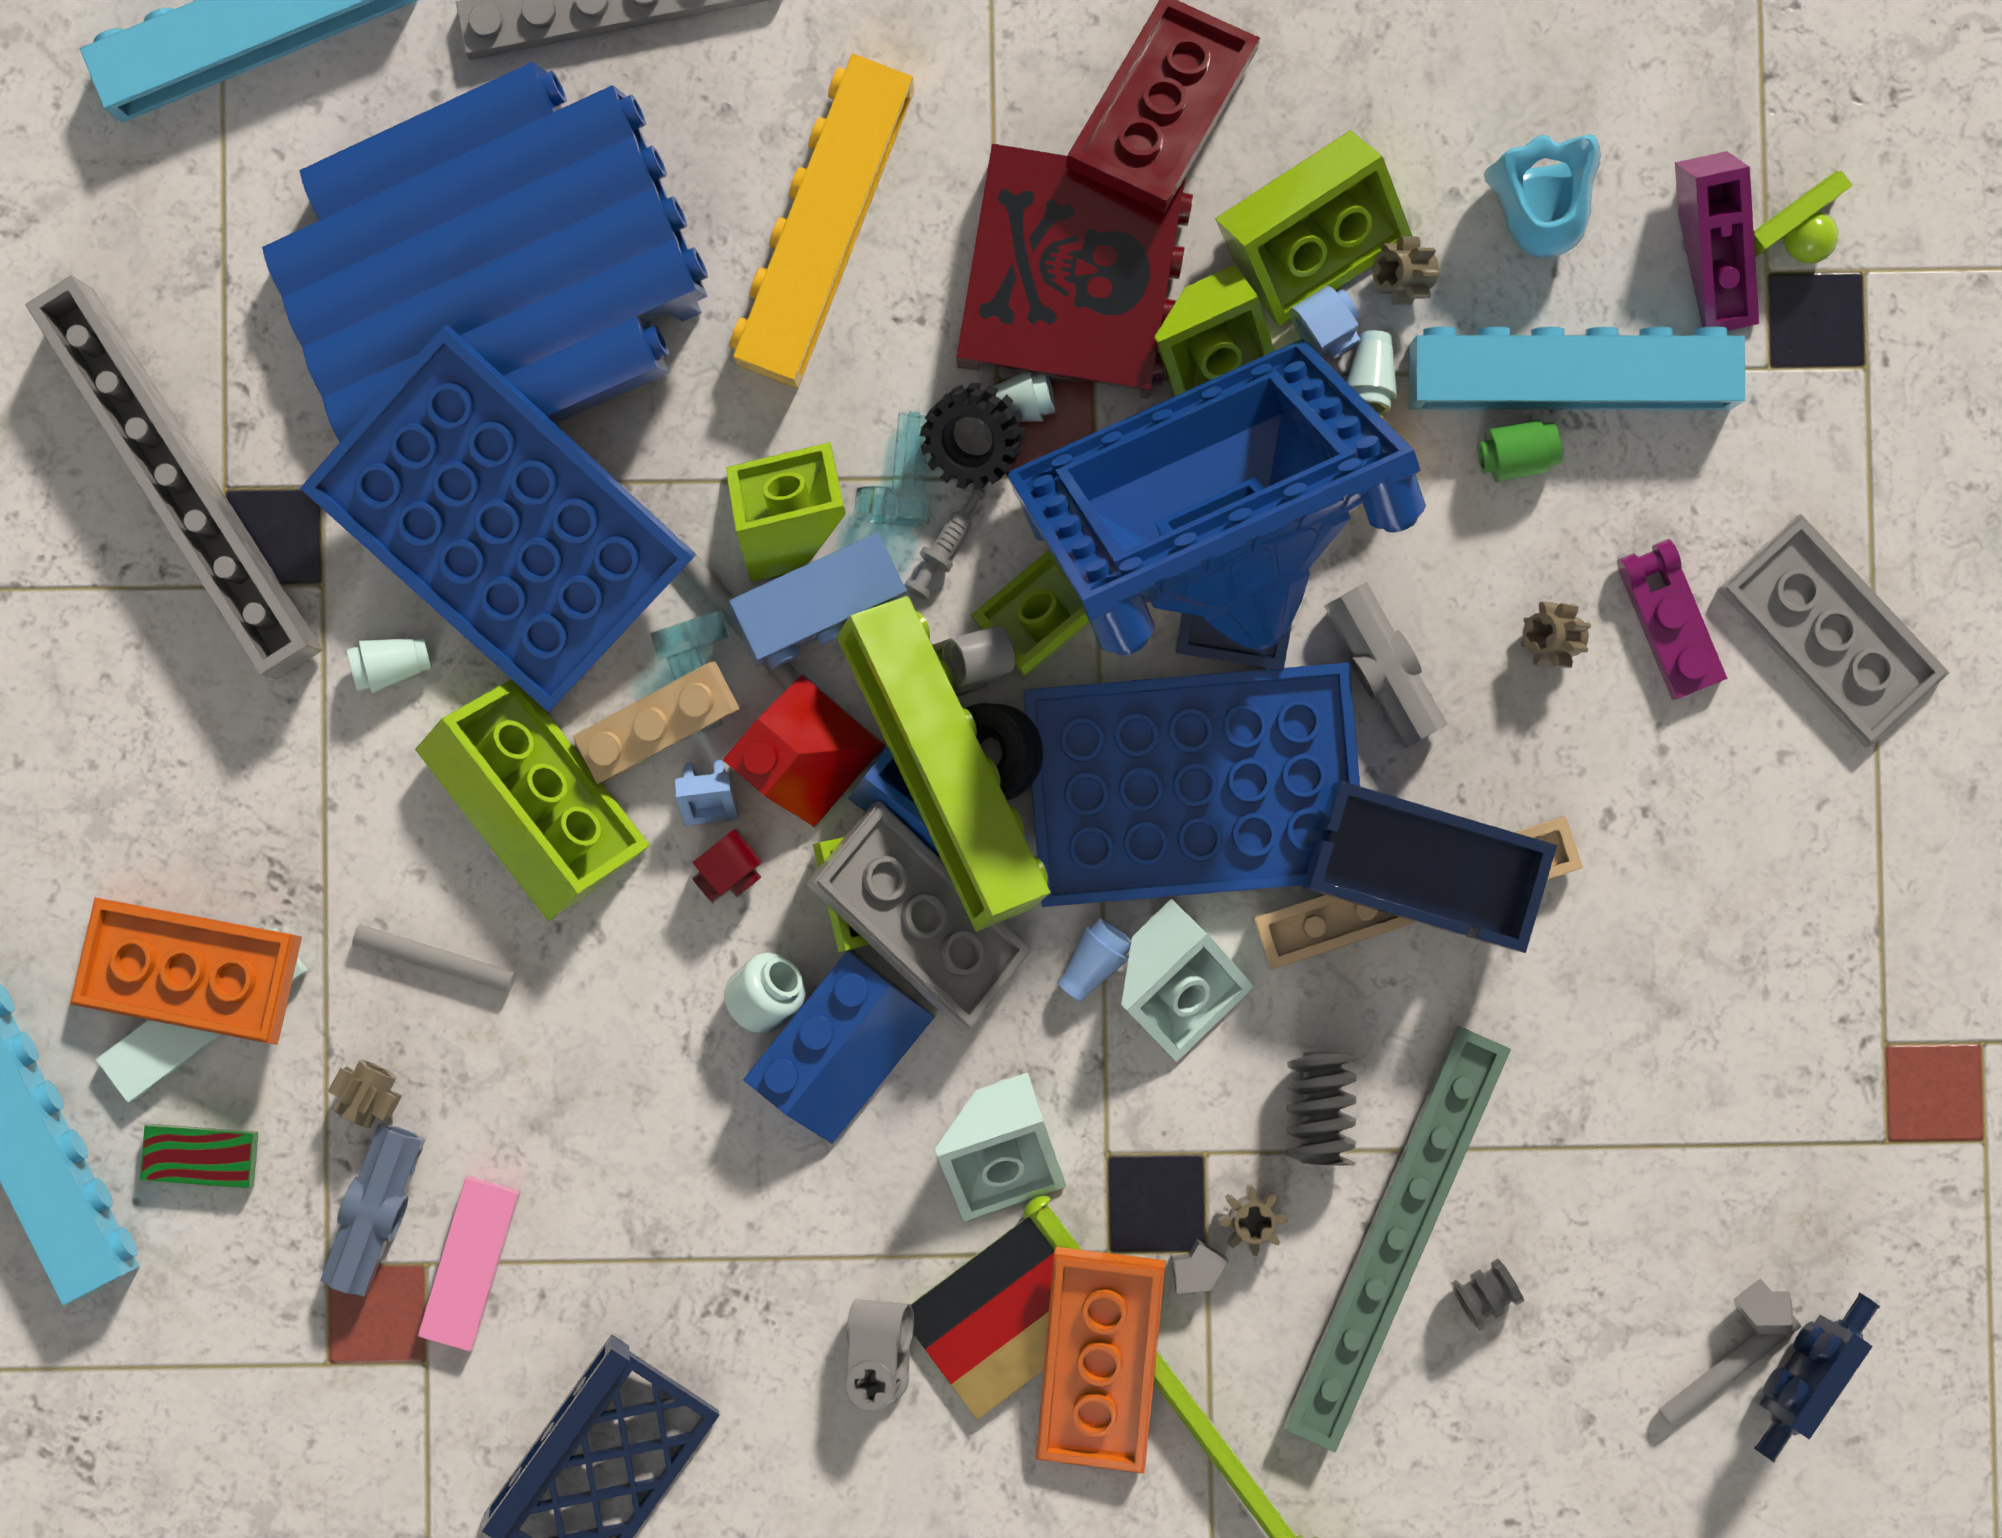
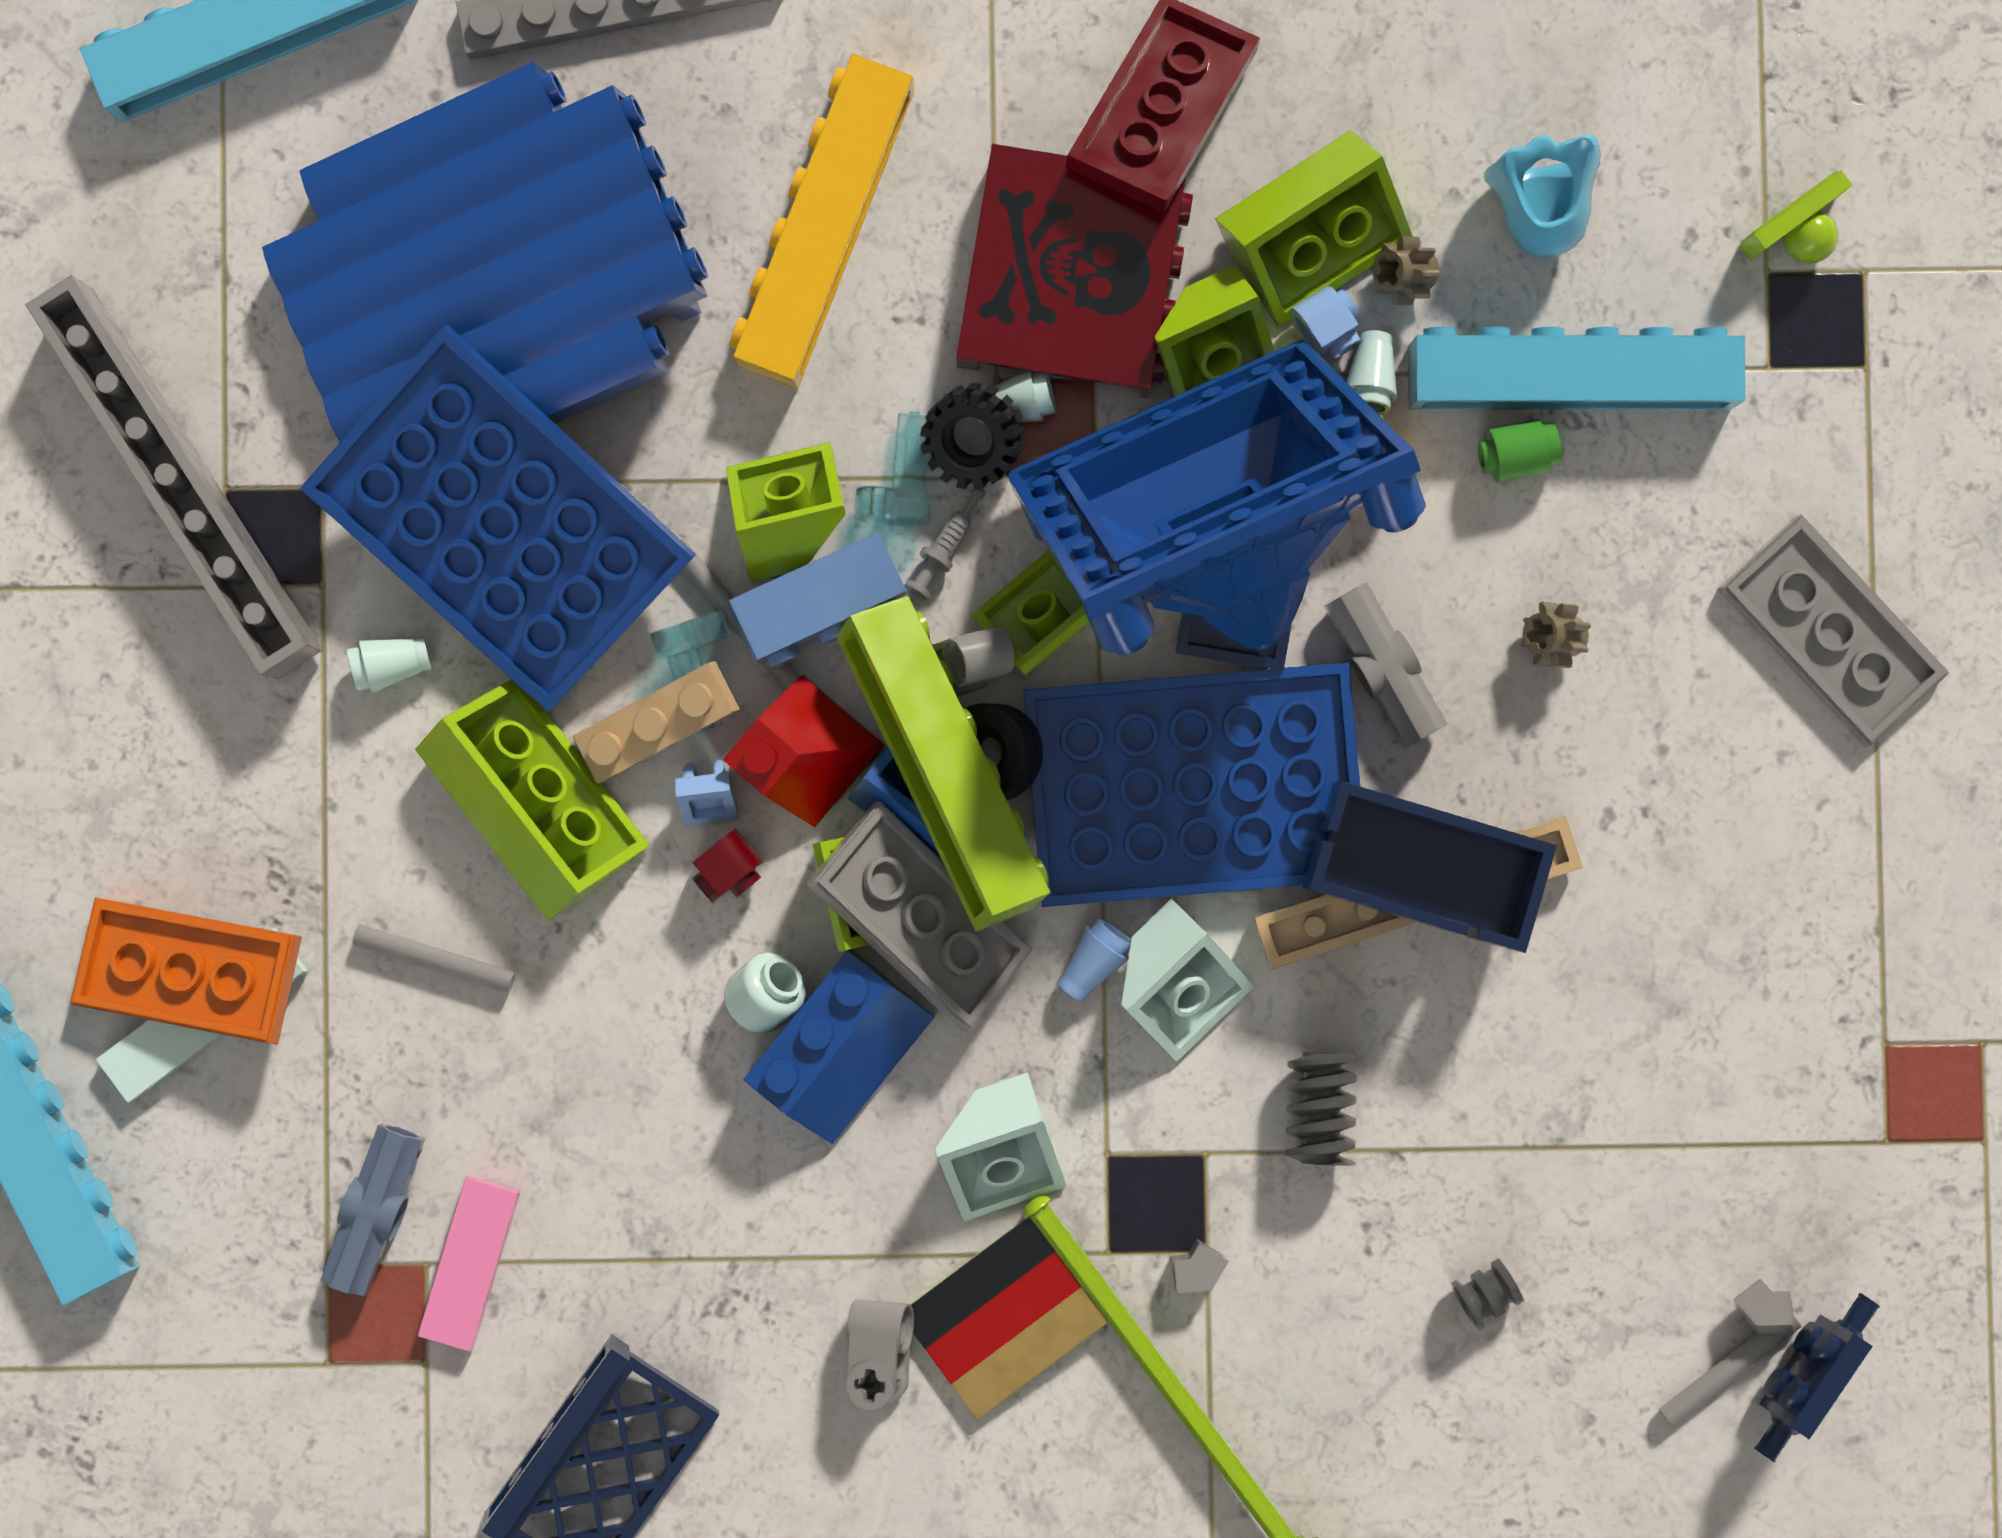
(199, 1155): tile -> none
(364, 1093): dark tan gear -> none
(1100, 1359): orange plate -> none
(1264, 1229): dark tan gear -> none
(1396, 1239): sand green plate -> none
(1671, 621): magenta plate -> none
(1719, 238): magenta slope -> none

